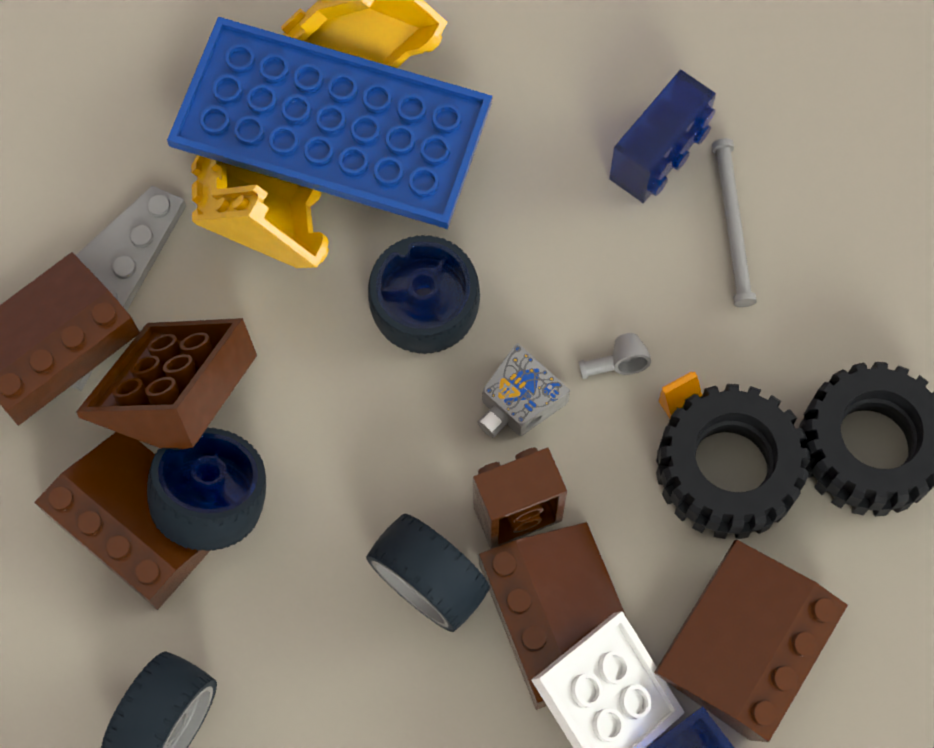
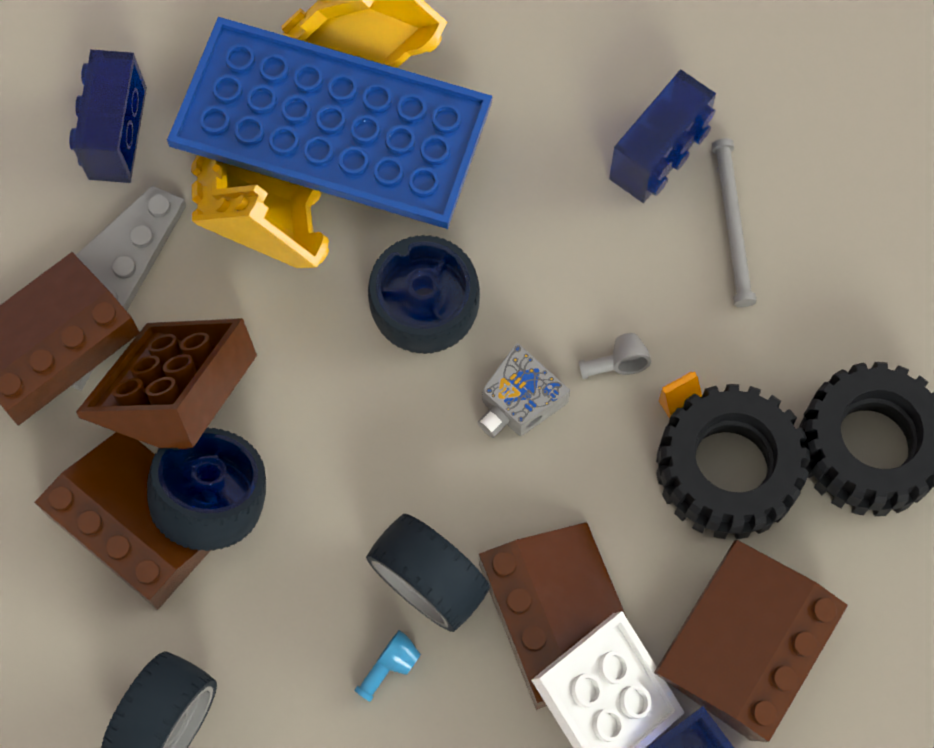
(109, 116): none -> clear blue brick
(398, 656): none -> dark azure bar
(518, 496): reddish brown brick -> none

